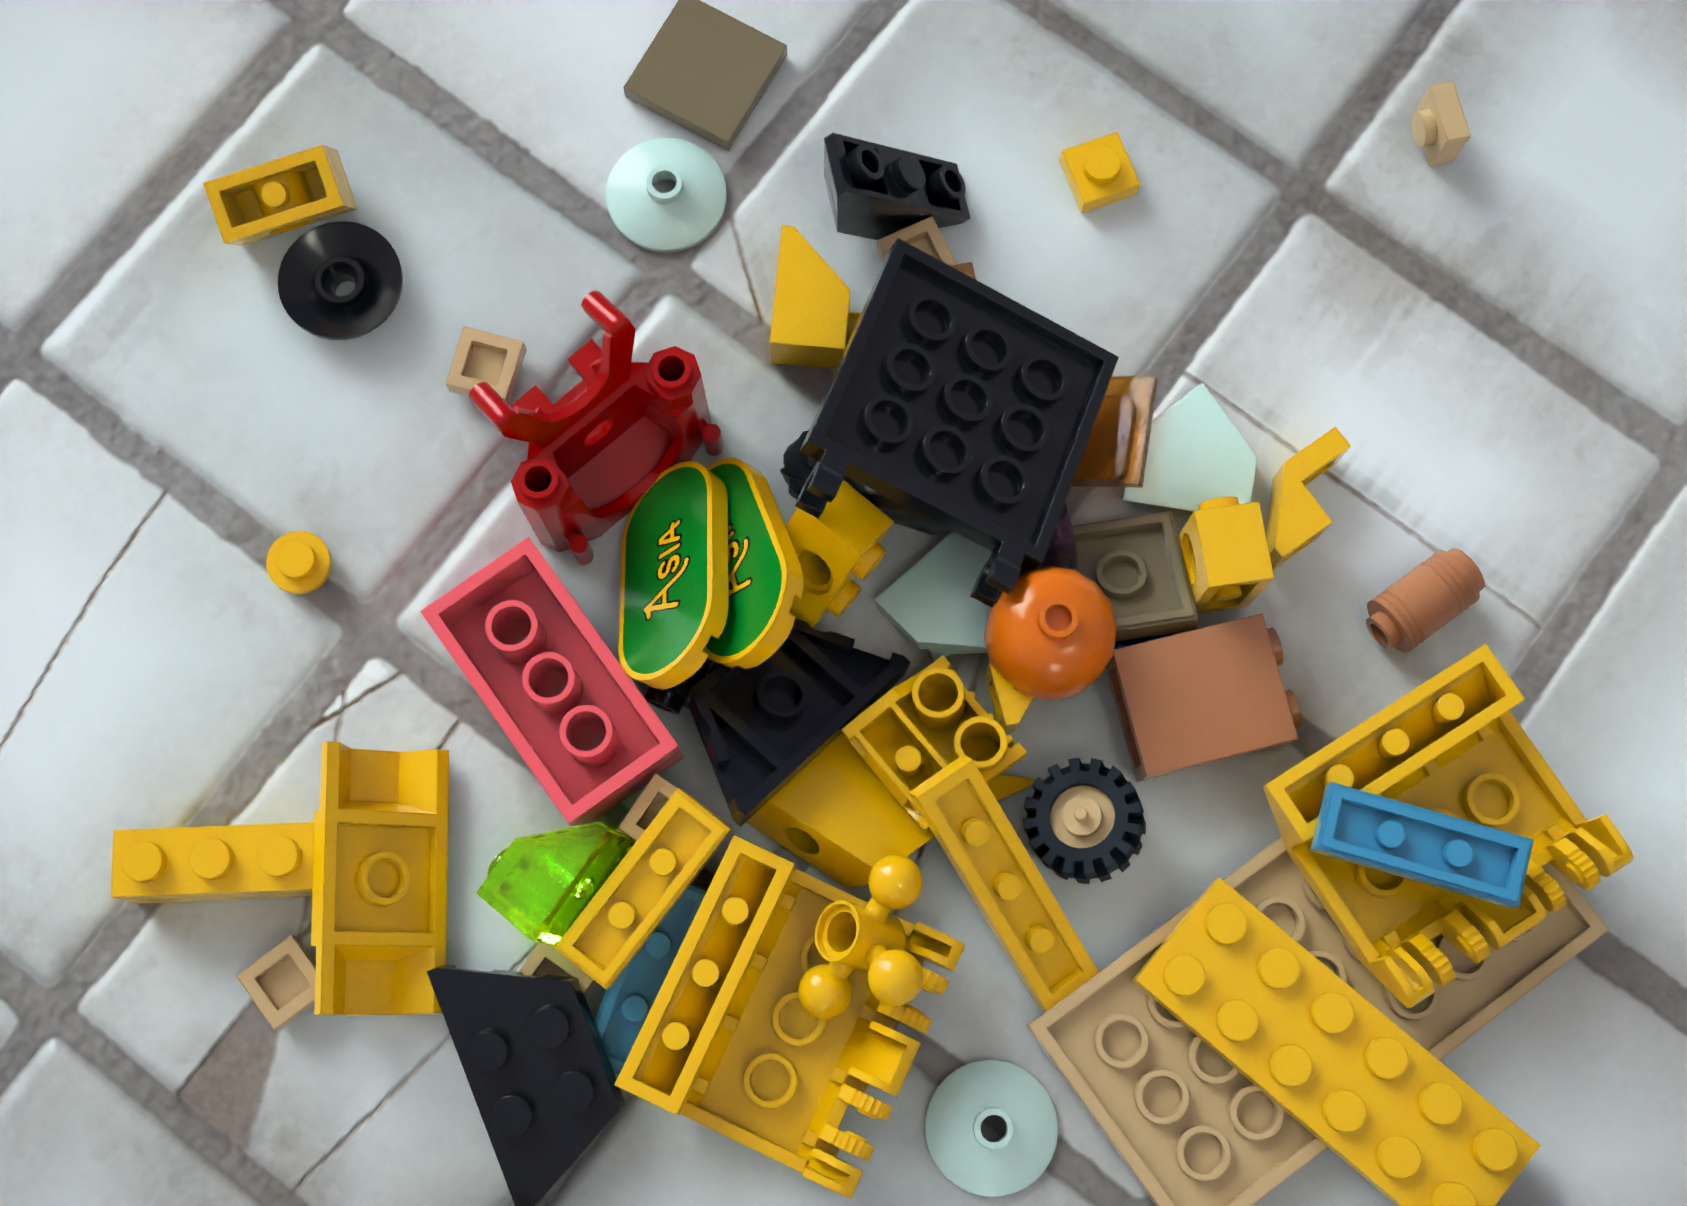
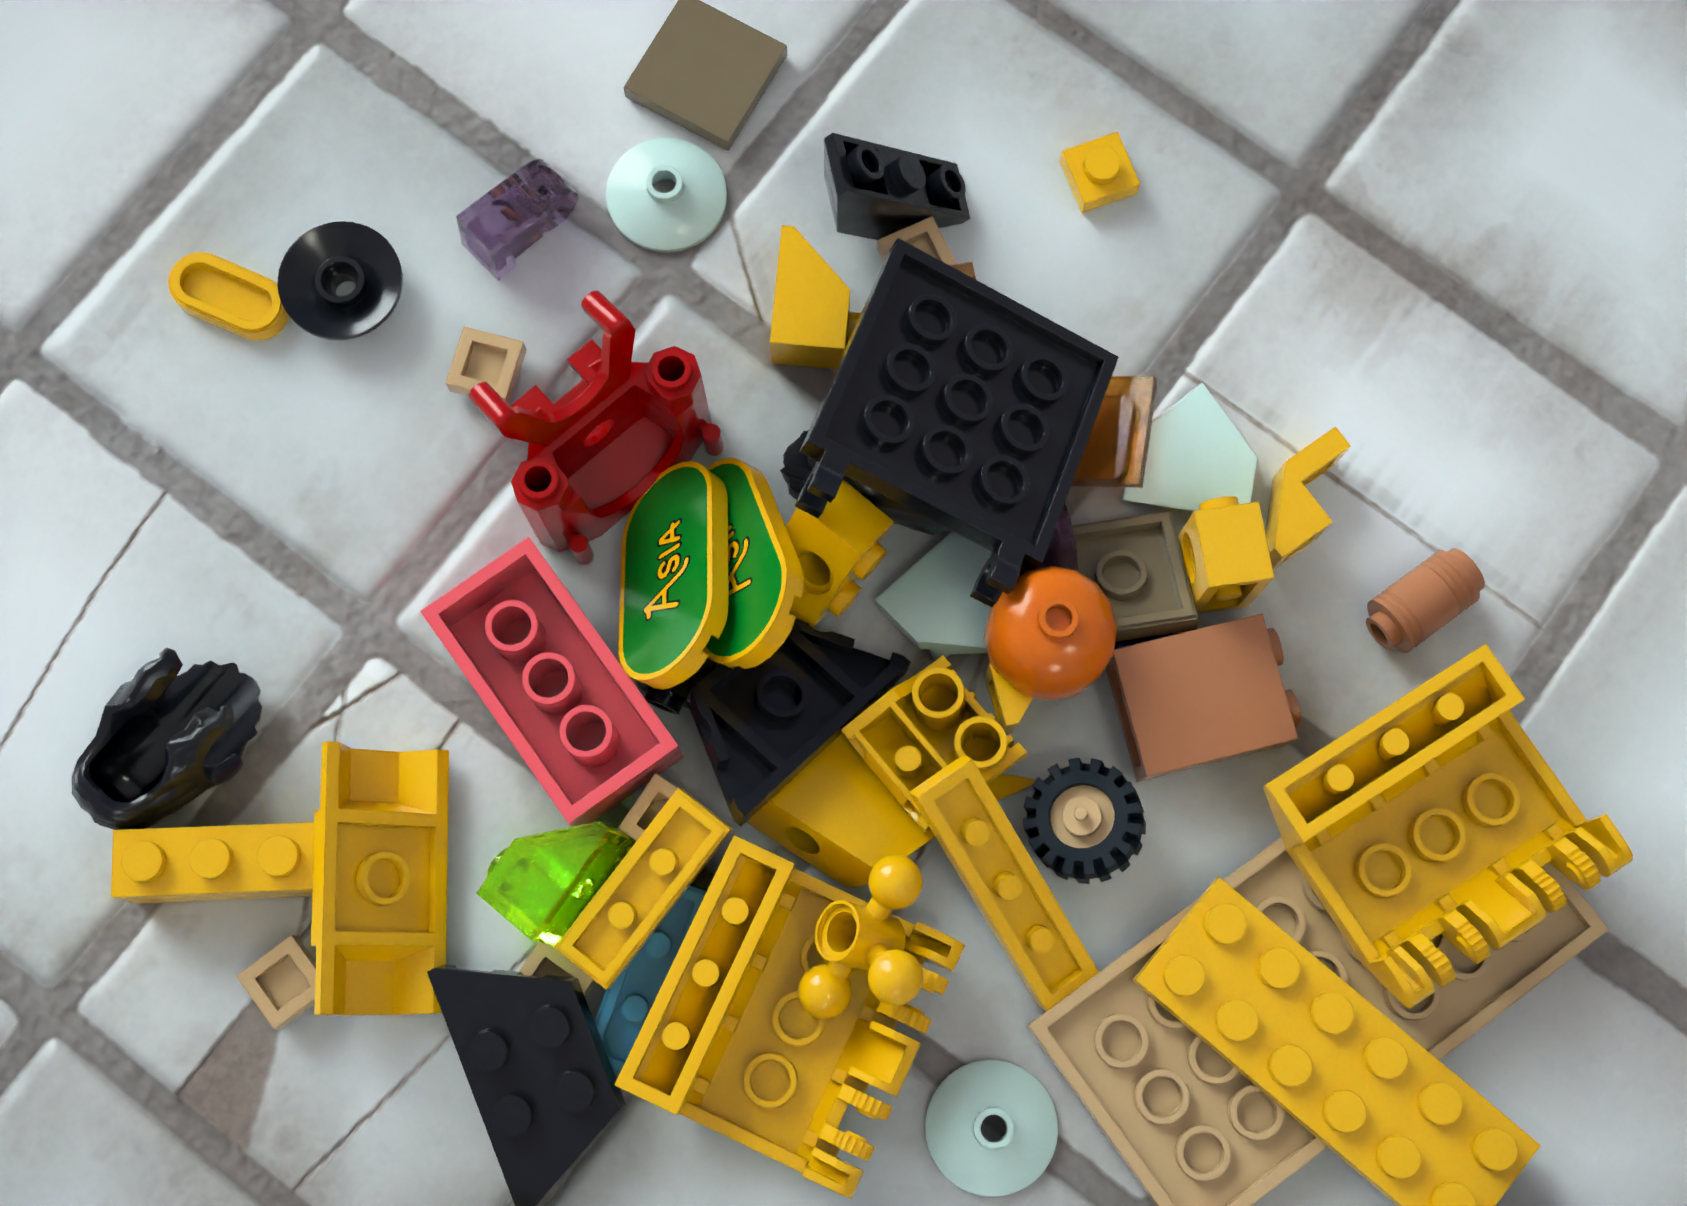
(166, 741): none -> black hair
(228, 296): none -> yellow tile
(280, 195): yellow brick -> none
(298, 562): yellow plate -> none
(515, 215): none -> clear purple leg
(1422, 845): dark azure tile -> none
(1440, 124): tan plate -> none

